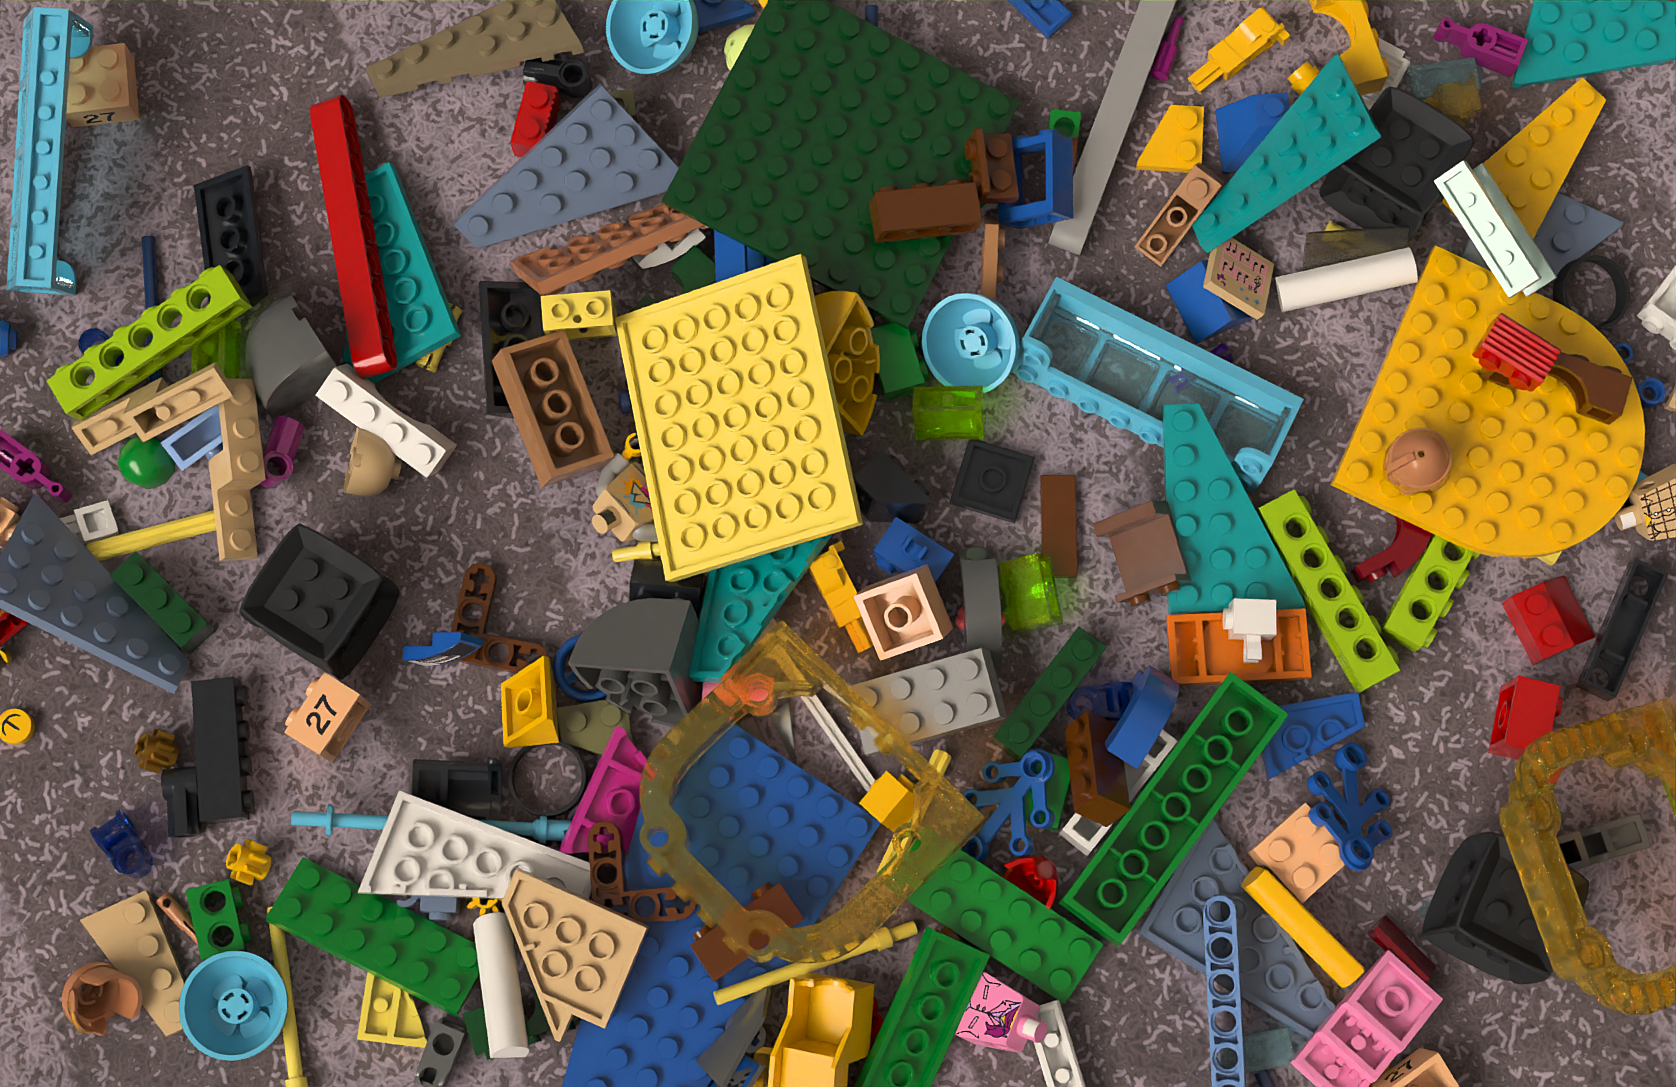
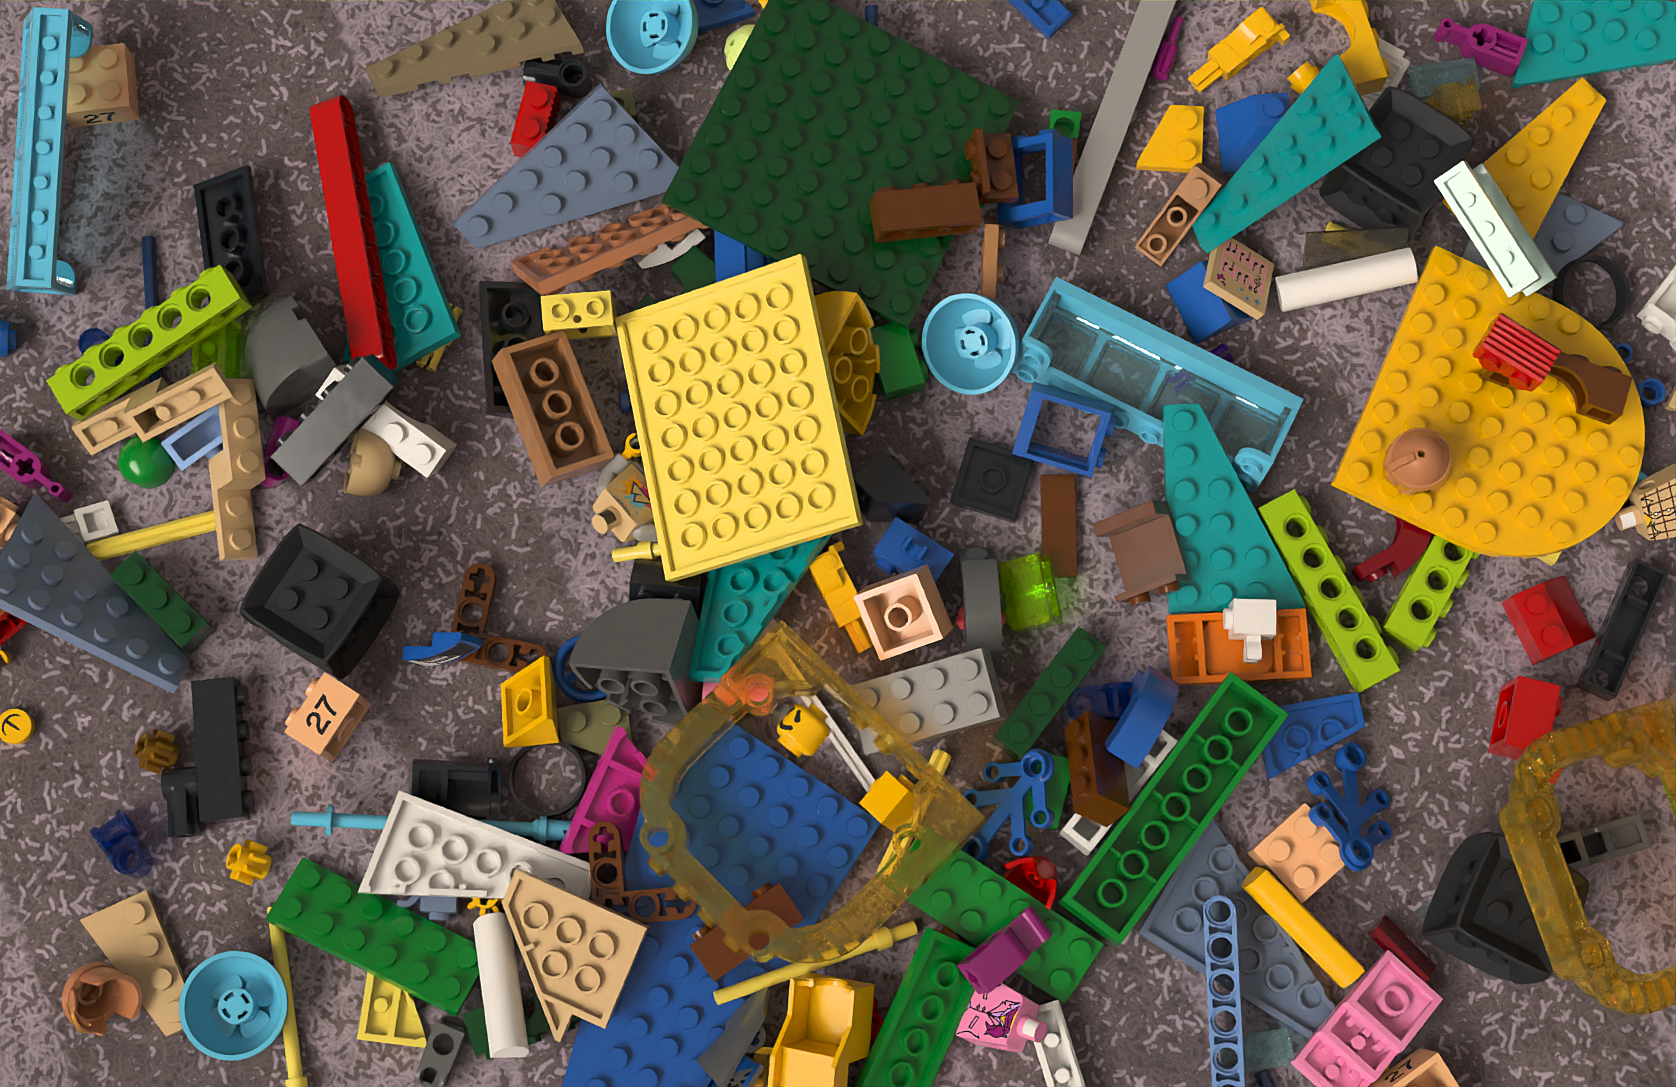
(177, 914): nougat piece -> none
(209, 923): green brick -> none
(336, 419): none -> brick
(803, 730): none -> yellow head
(949, 412): clear neon green brick -> none
(1004, 951): none -> magenta piece
(1055, 457): none -> blue window

